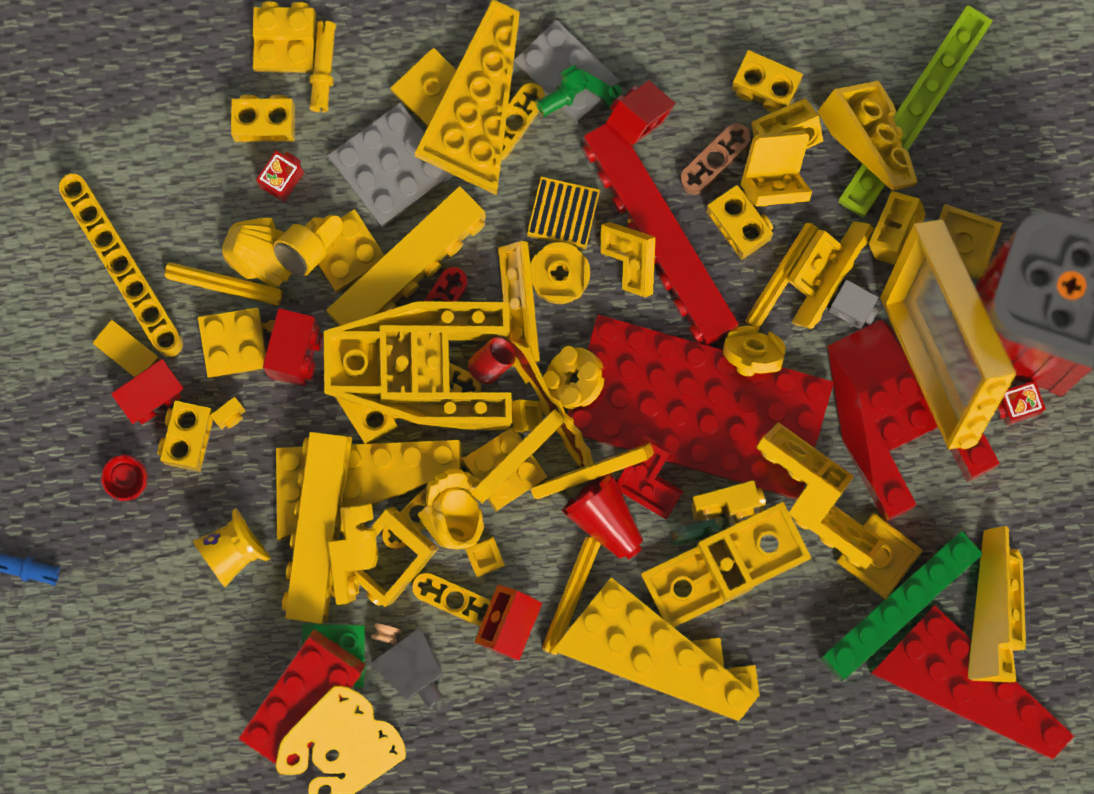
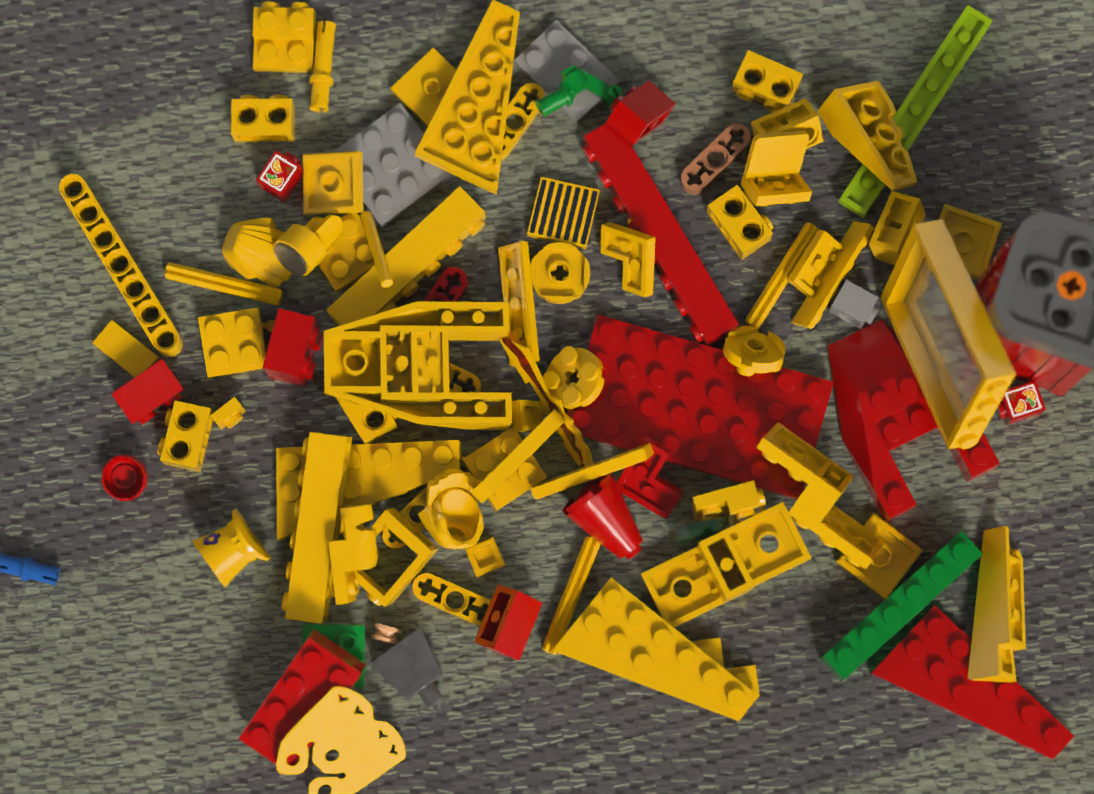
(333, 183): none -> yellow plate
(376, 249): none -> yellow bar
(491, 360): red piece -> none

